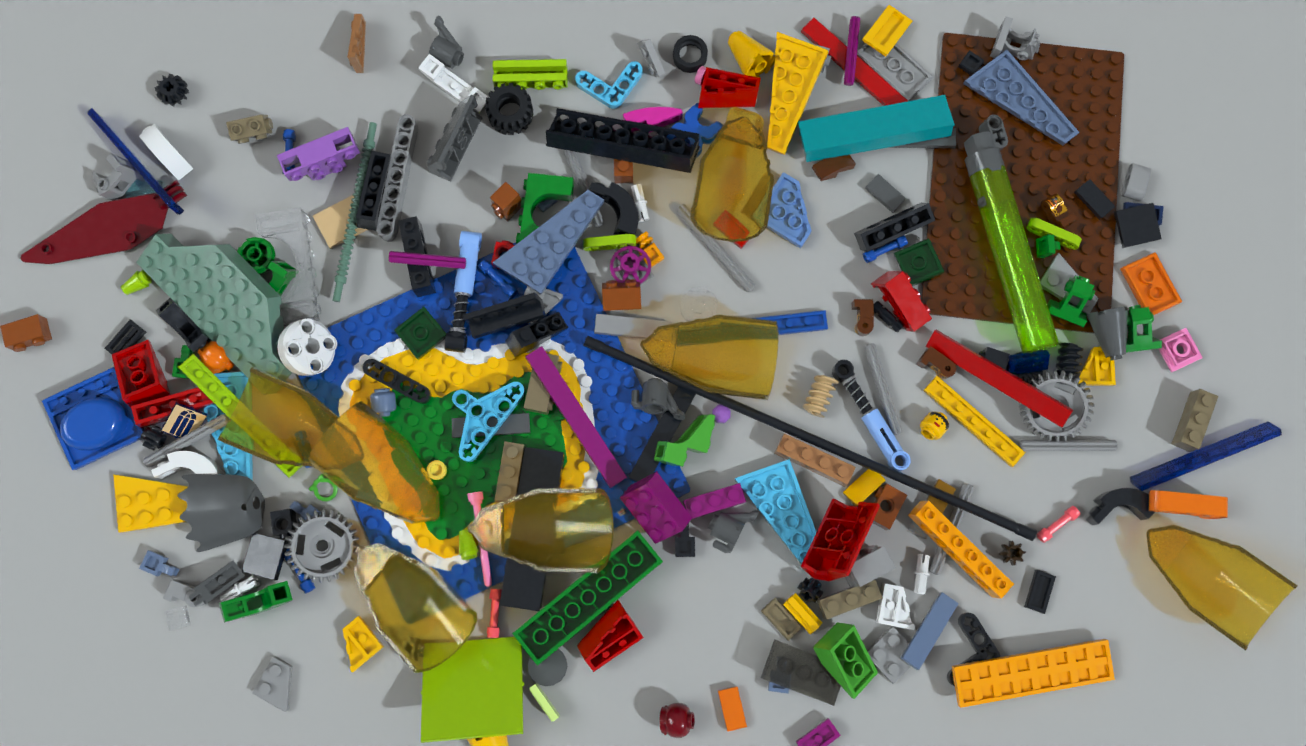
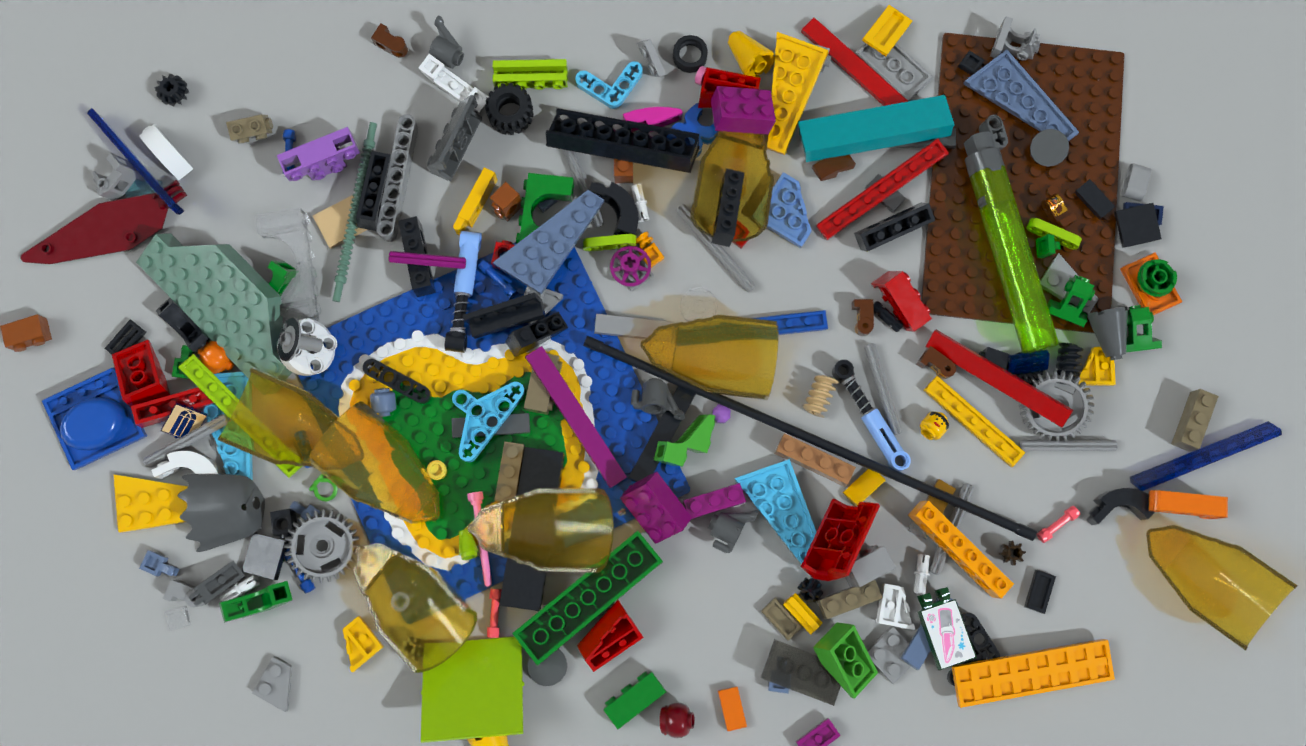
(136, 282): lime cone -> none
(153, 437): black gear -> none
(257, 253): green cone -> none
(291, 340): none -> light grey piece
(357, 43): medium nougat wing -> none
(392, 44): none -> reddish brown leg
(405, 604): none -> clear bush
(421, 333): dark green tile -> none
(475, 200): none -> yellow hinge
(544, 702): yellowish green tile -> none
(621, 295): dark orange brick -> none
(634, 699): none -> green brick
(685, 545): black plate -> none
(727, 207): none -> black brick
(743, 110): none -> magenta brick
(852, 47): magenta axle -> none
(873, 254): blue bar -> none
(882, 189): none -> red tile
(895, 499): dark orange brick -> none
(919, 262): dark green tile -> none
(945, 629): none -> tile
(1049, 147): none -> dark grey tile
(1156, 278): none -> green cone
(1169, 352): bright pink piece -> none

